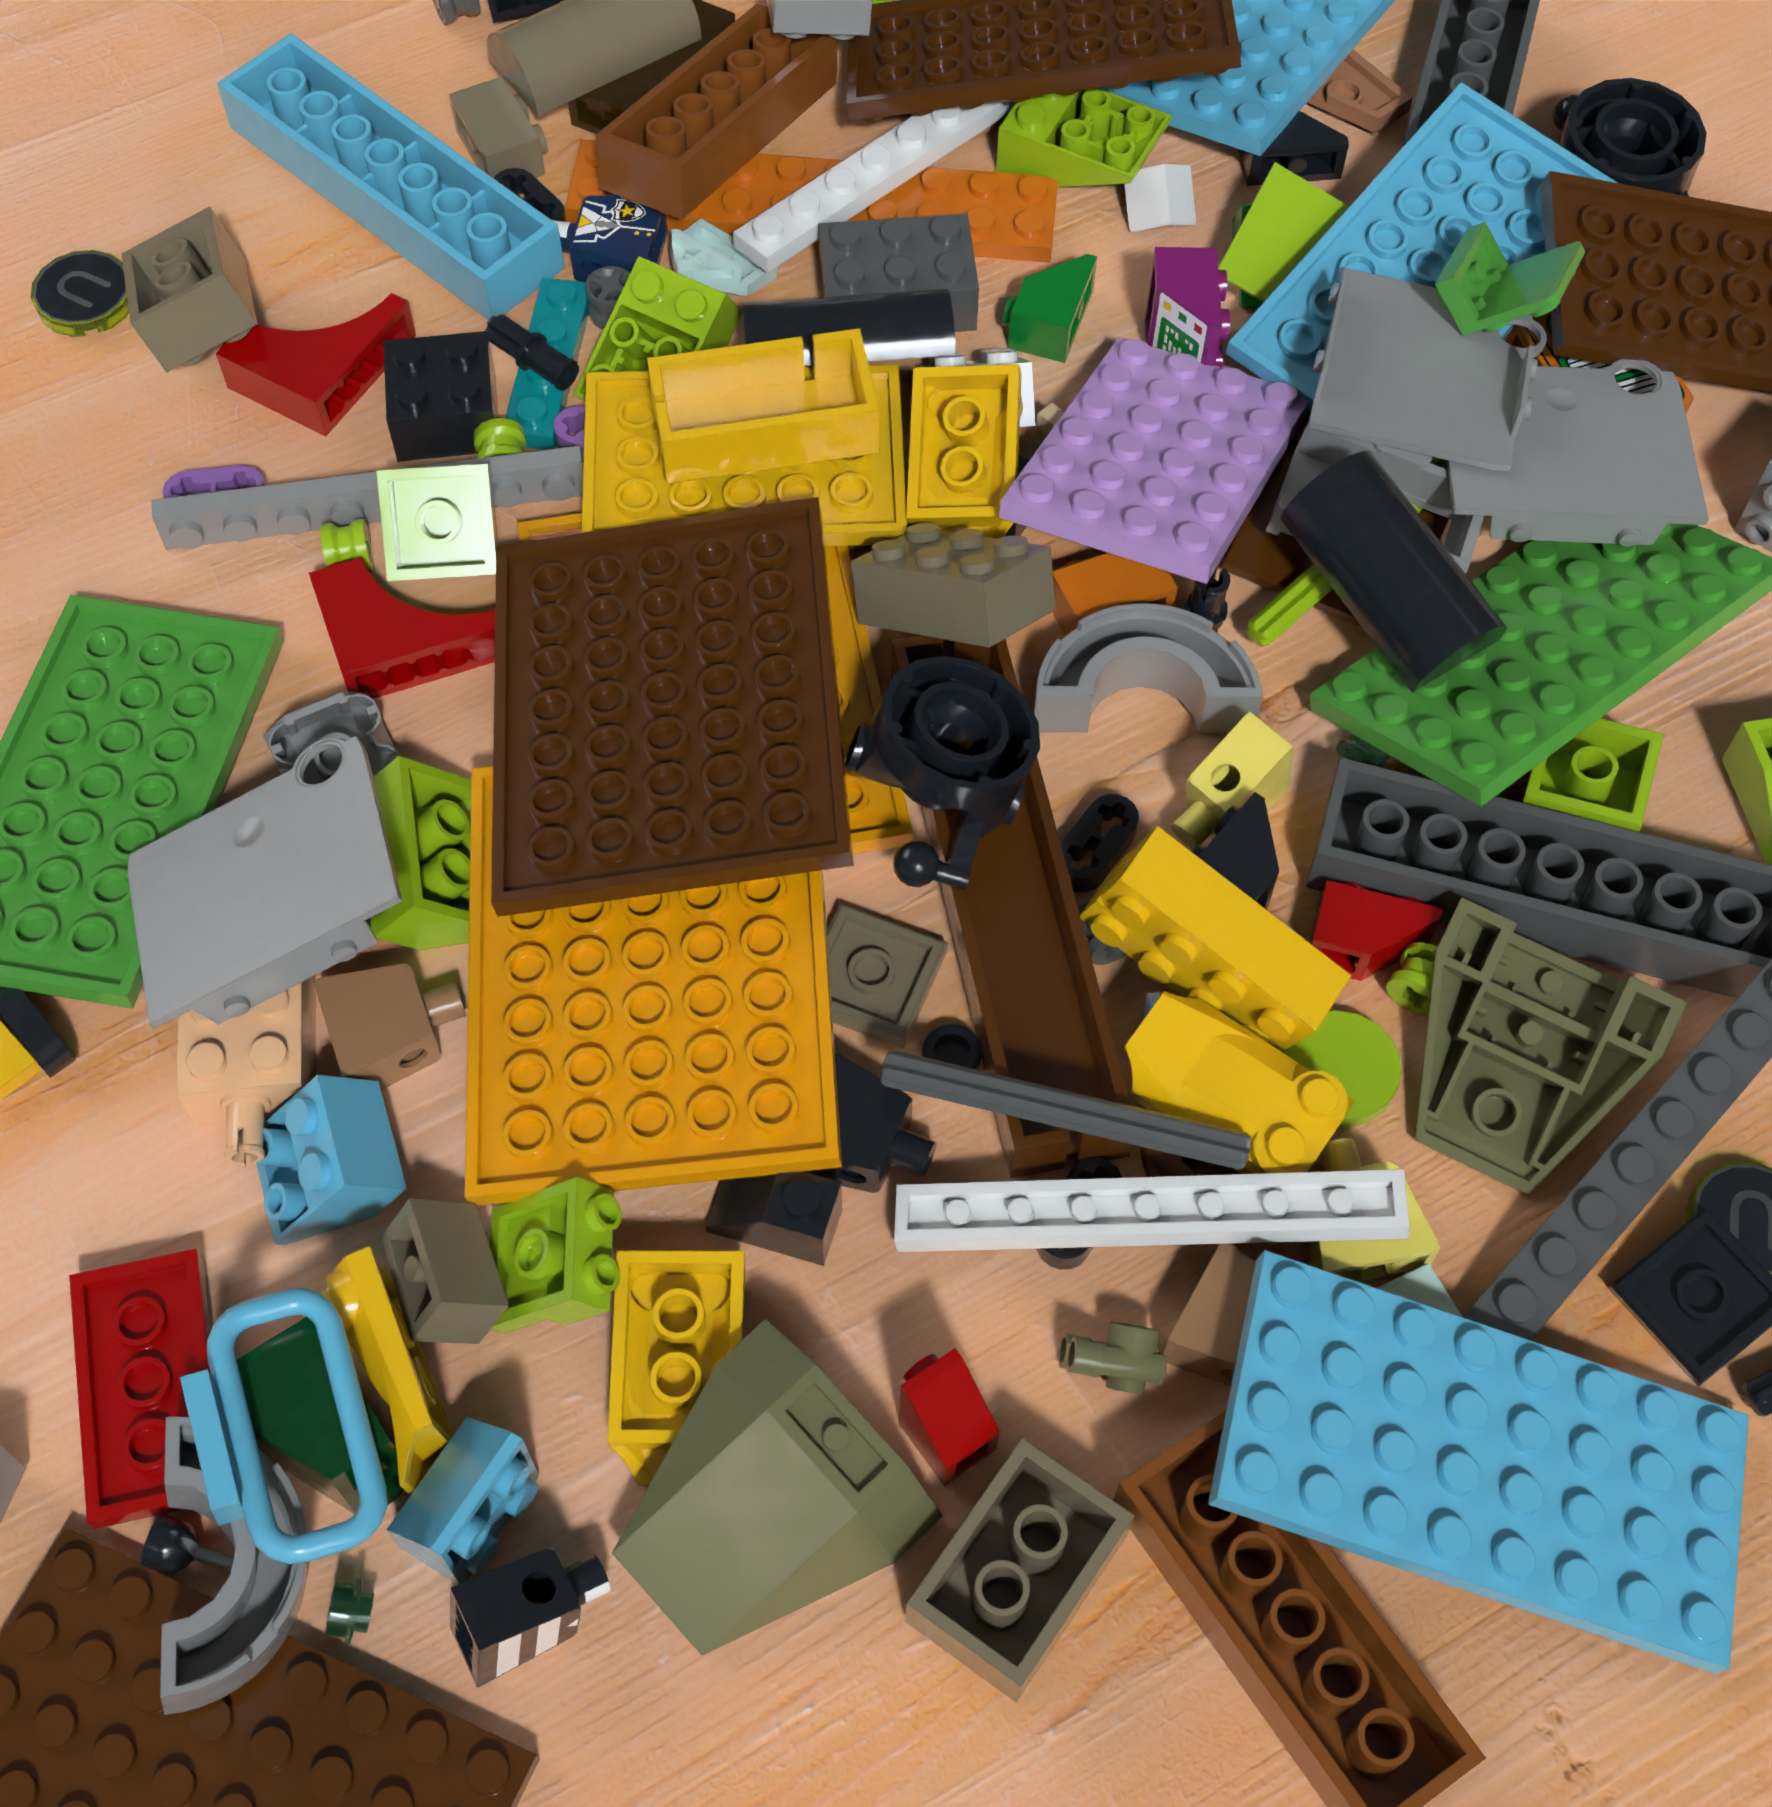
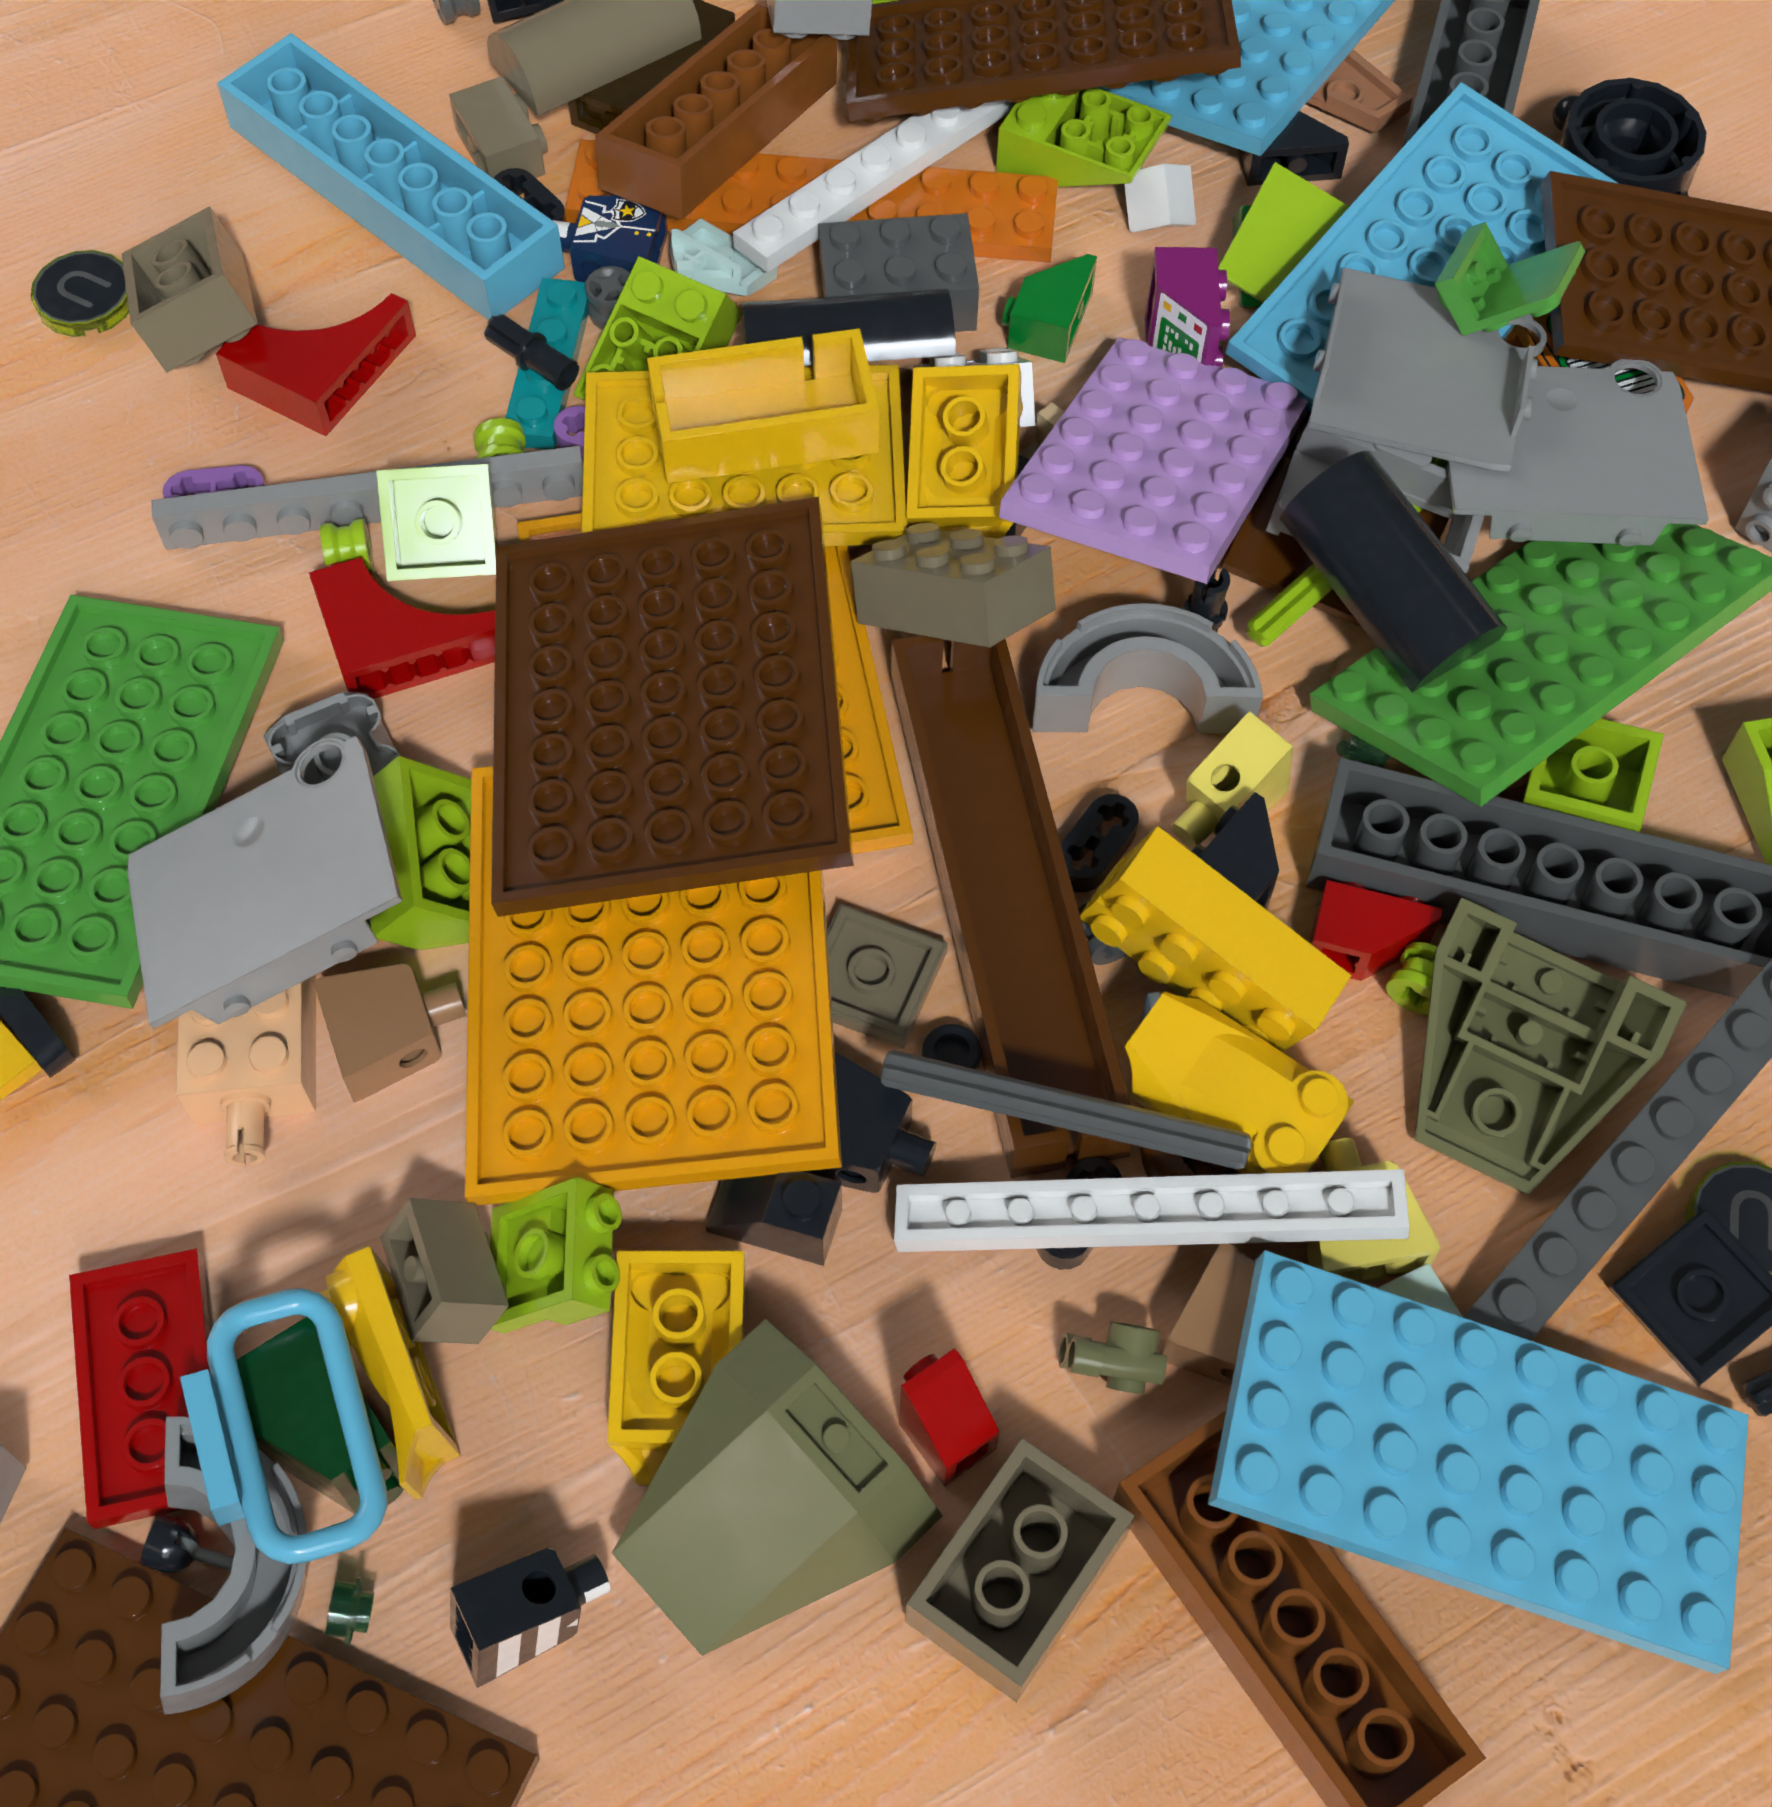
(328, 1159): medium azure slope -> none
(438, 393): black brick -> none
(467, 1500): medium azure slope -> none
(949, 741): black piece -> none
(1105, 583): orange brick -> none
(1359, 1057): lime tile -> none

